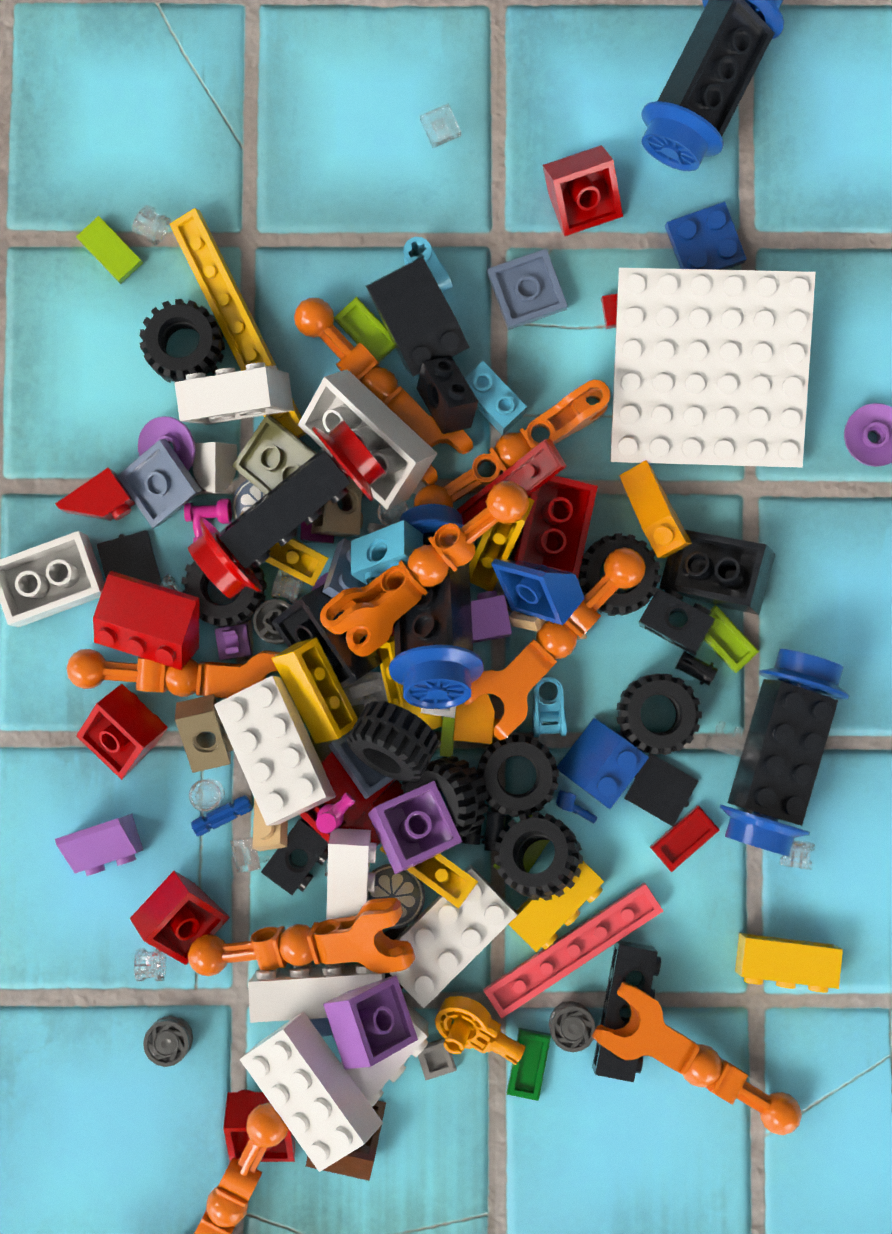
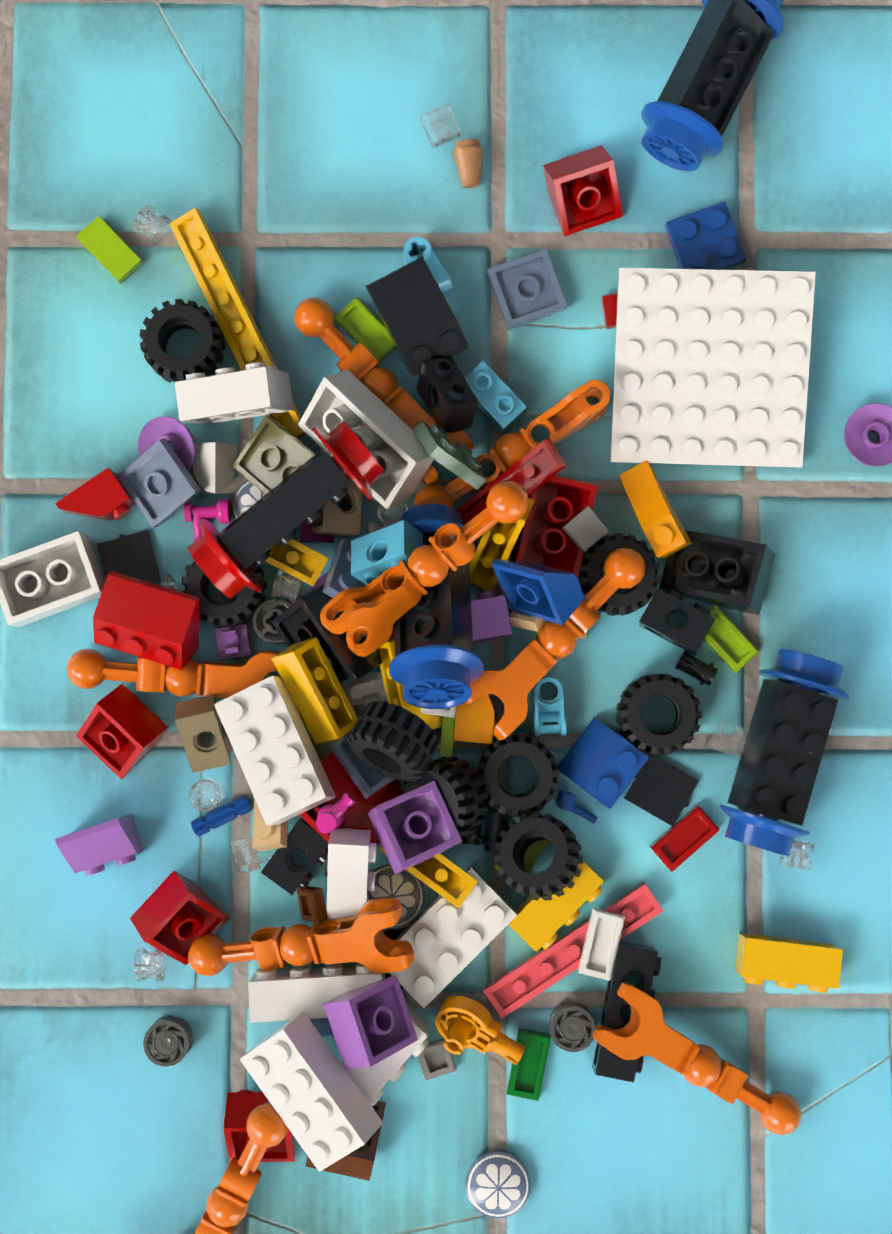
(312, 904): none -> reddish brown tile
(452, 456): none -> sand green plate
(468, 162): none -> medium nougat cone
(498, 1184): none -> dish
(585, 529): none -> light grey tile
(601, 944): none -> white tile

